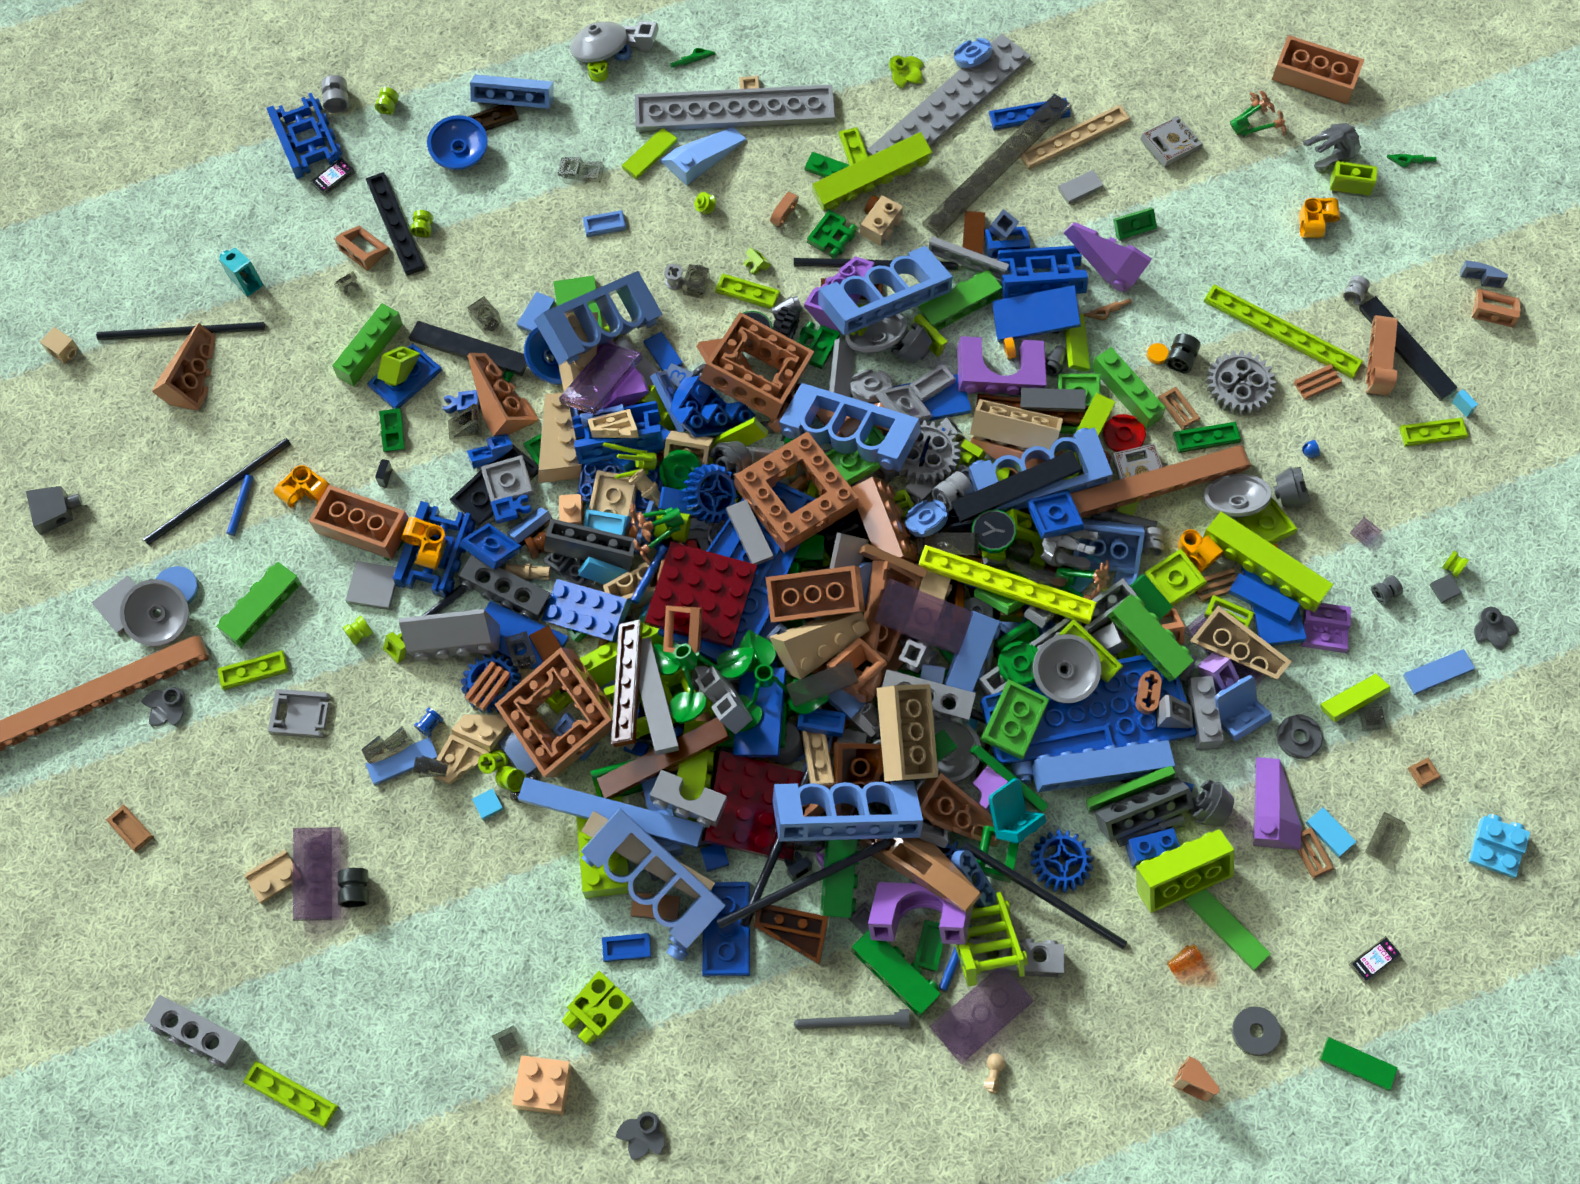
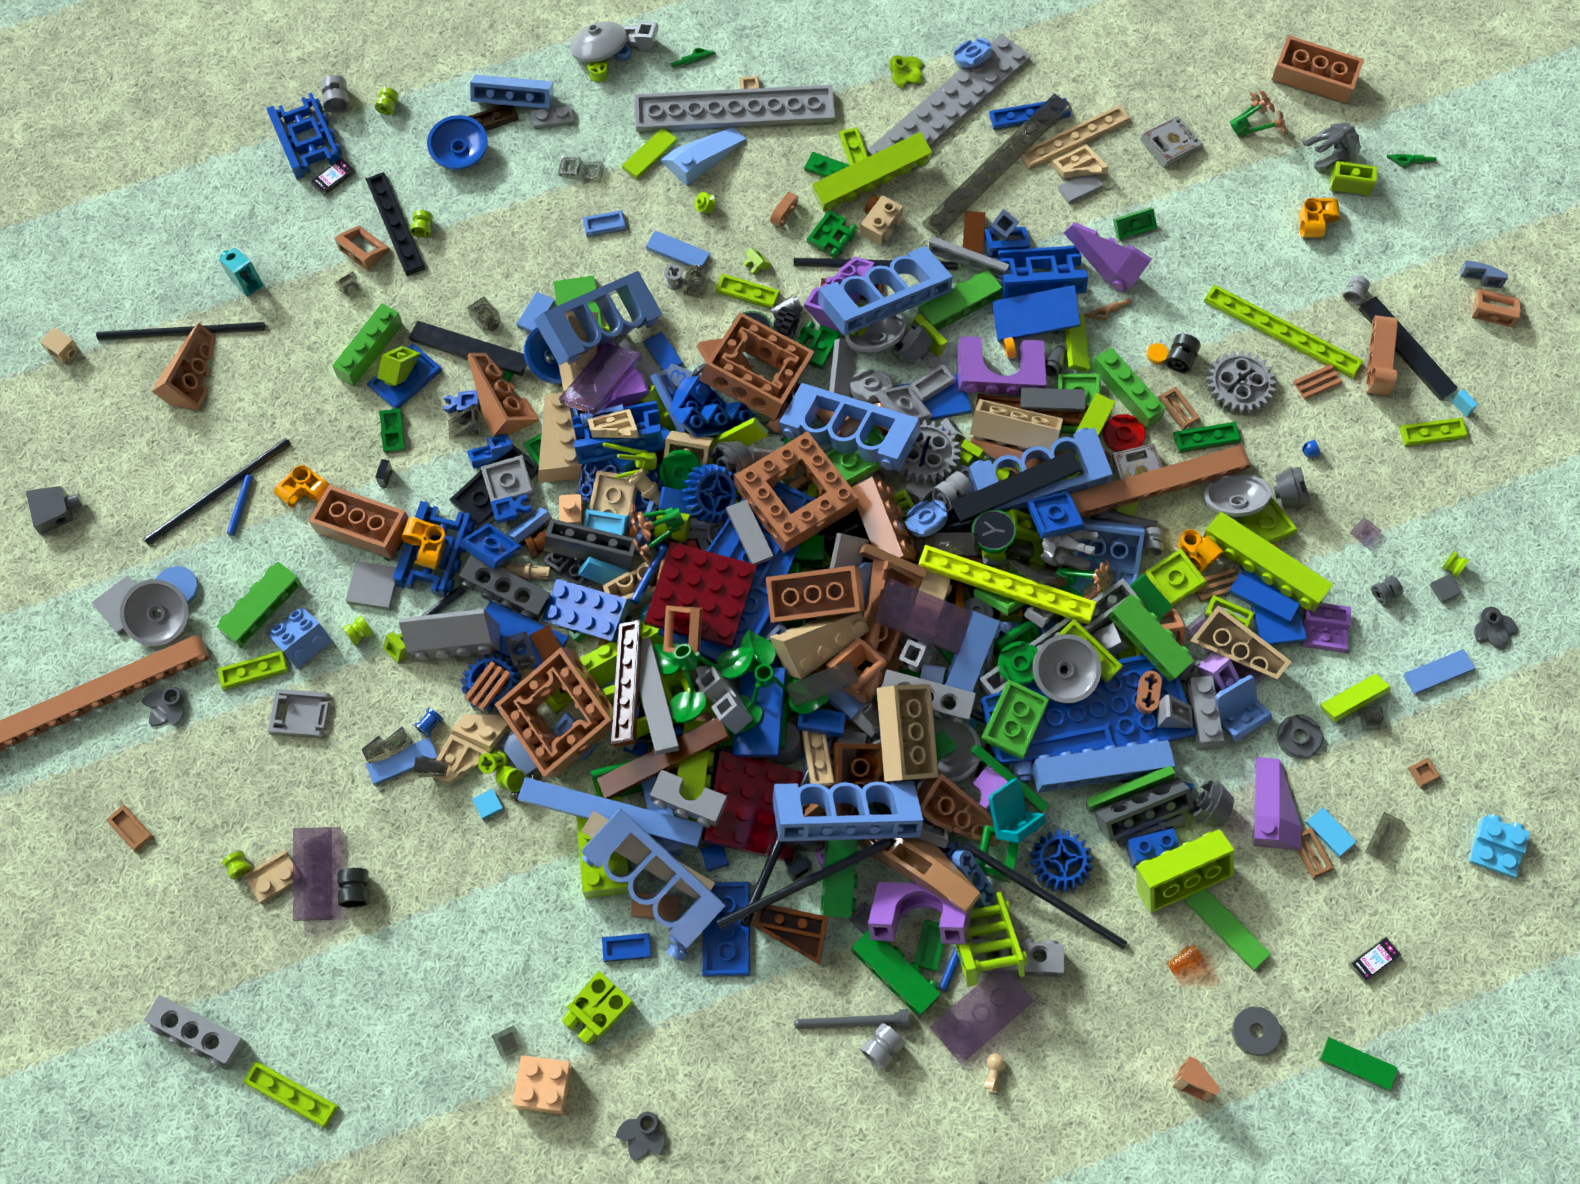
(236, 864): none -> lime wheel
(300, 636): none -> medium blue bracket
(552, 117): none -> light grey plate
(676, 250): none -> medium blue tile
(881, 1048): none -> light grey wheel
(1080, 163): none -> tan wing

